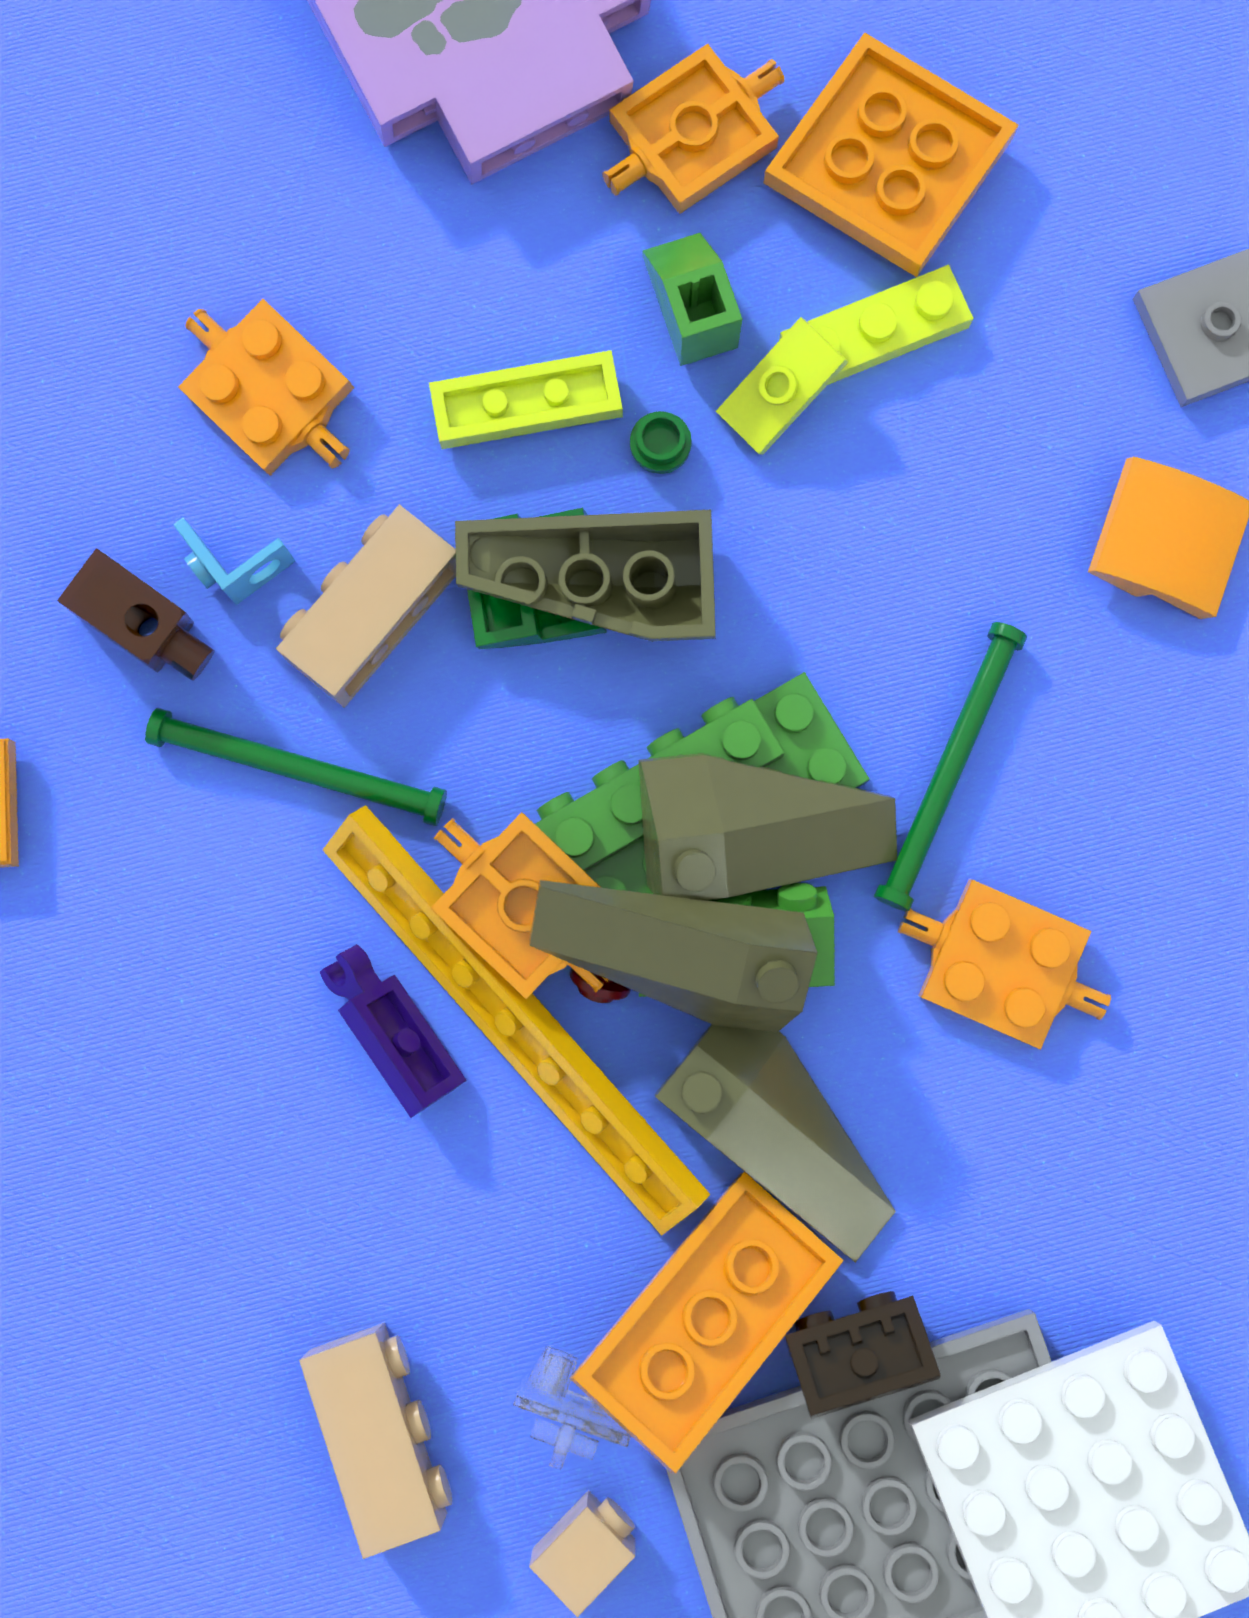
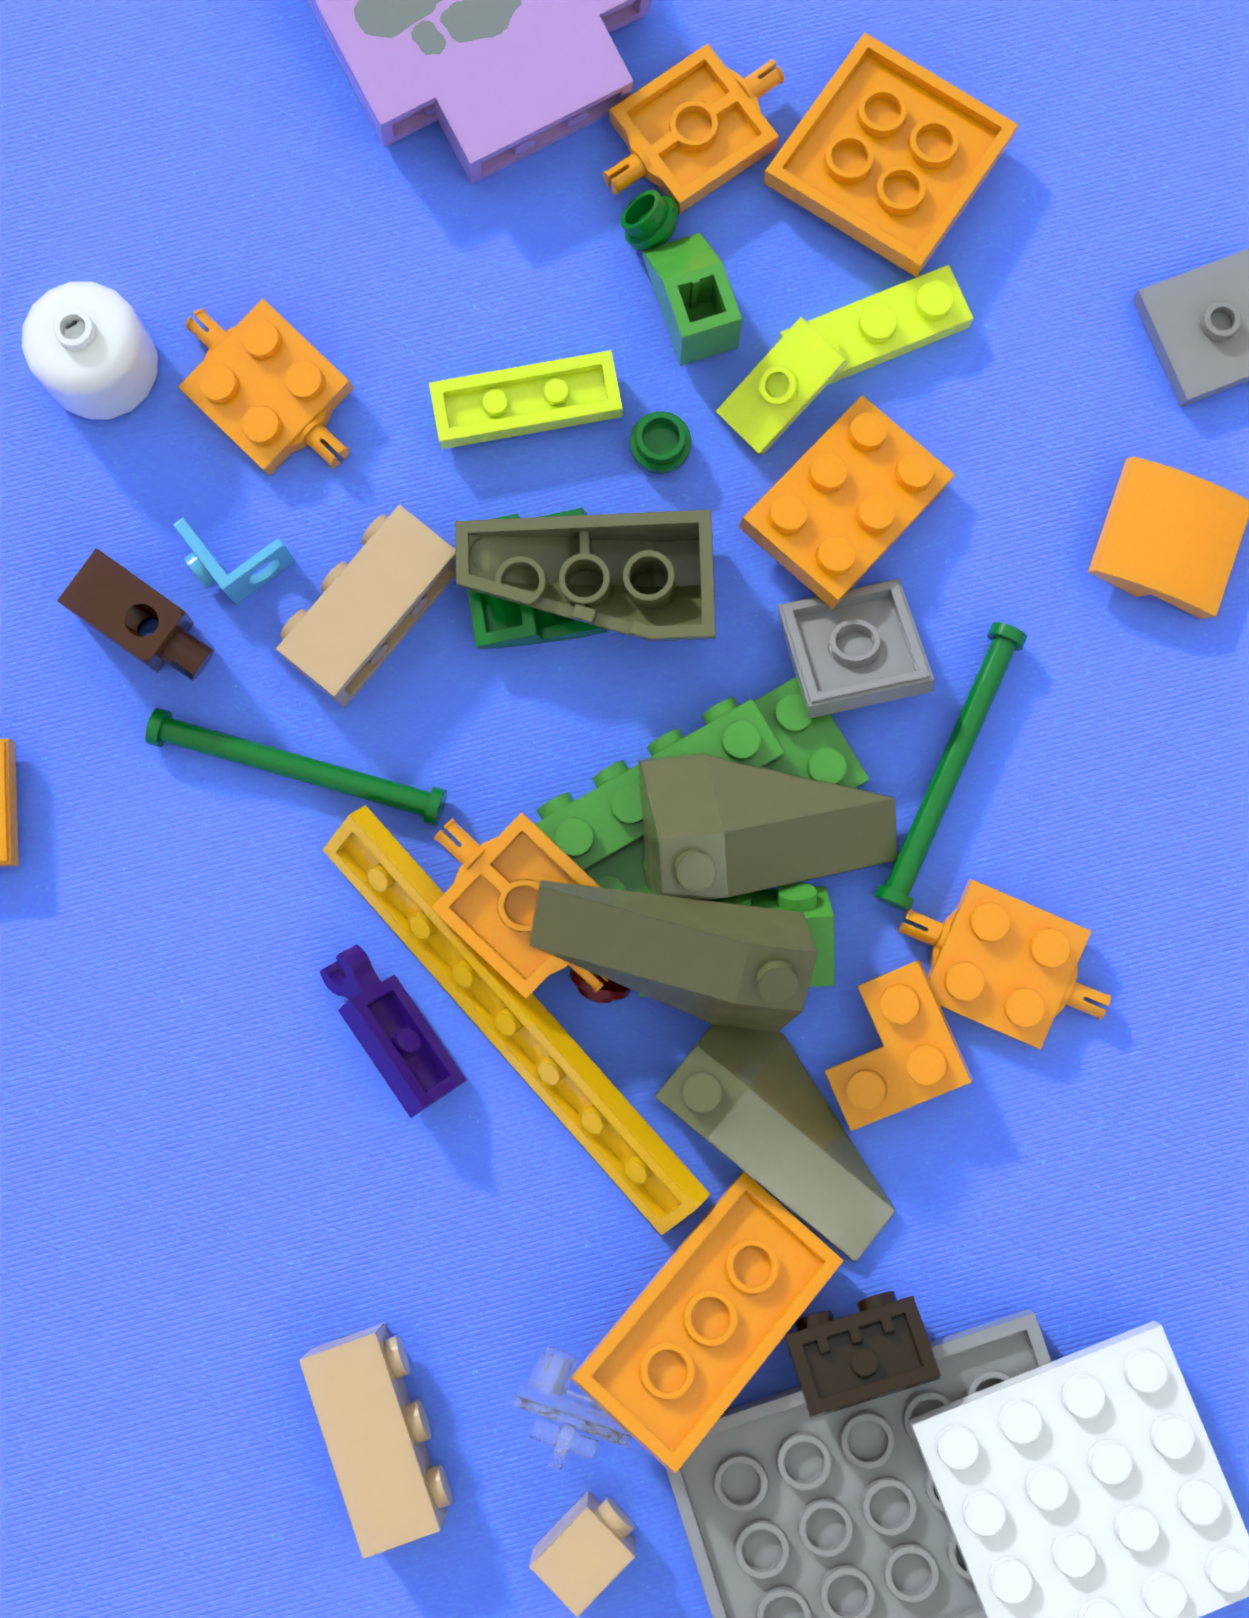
(90, 350): none -> white head
(649, 220): none -> green plate
(846, 501): none -> light orange plate
(857, 651): none -> light grey plate
(916, 1054): none -> light orange plate

